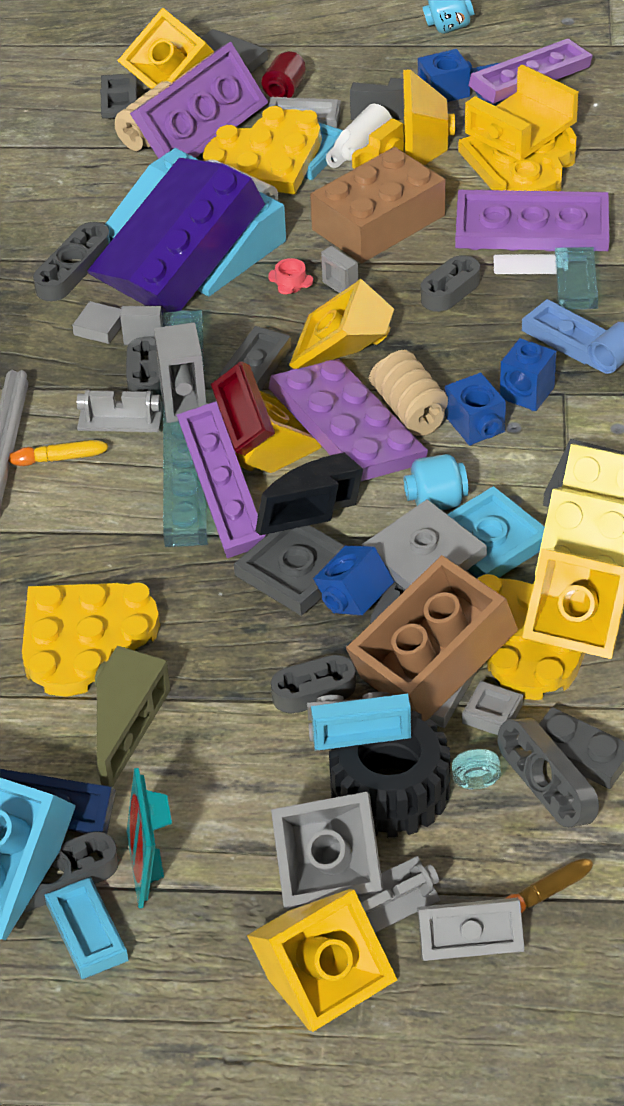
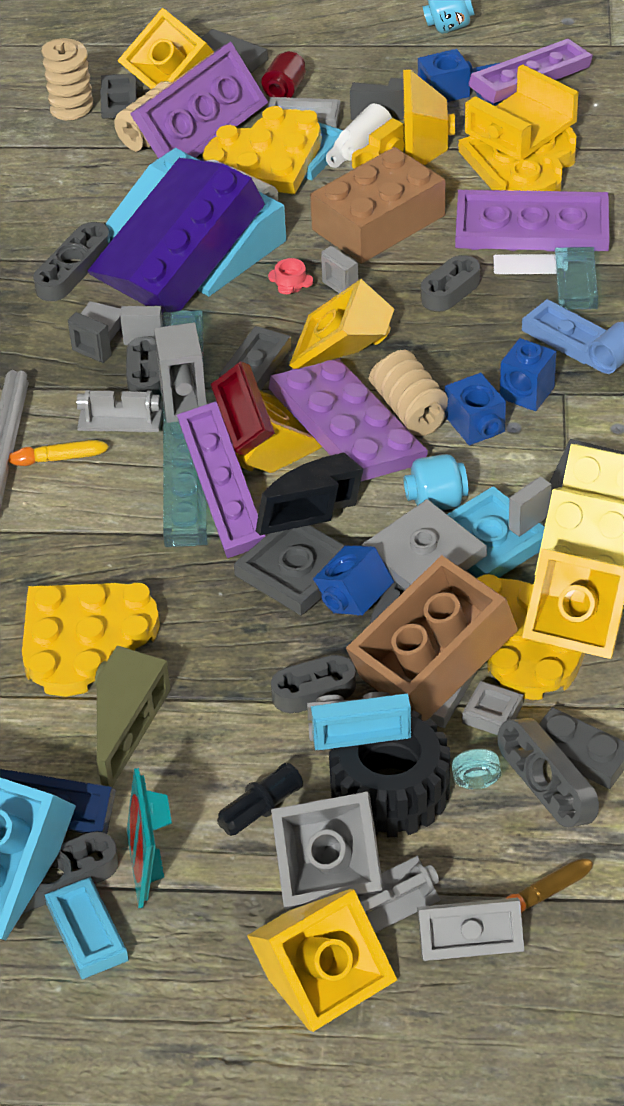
(67, 78): none -> tan piece
(89, 337): none -> dark grey tile
(260, 799): none -> black axle
(529, 506): none -> light grey tile

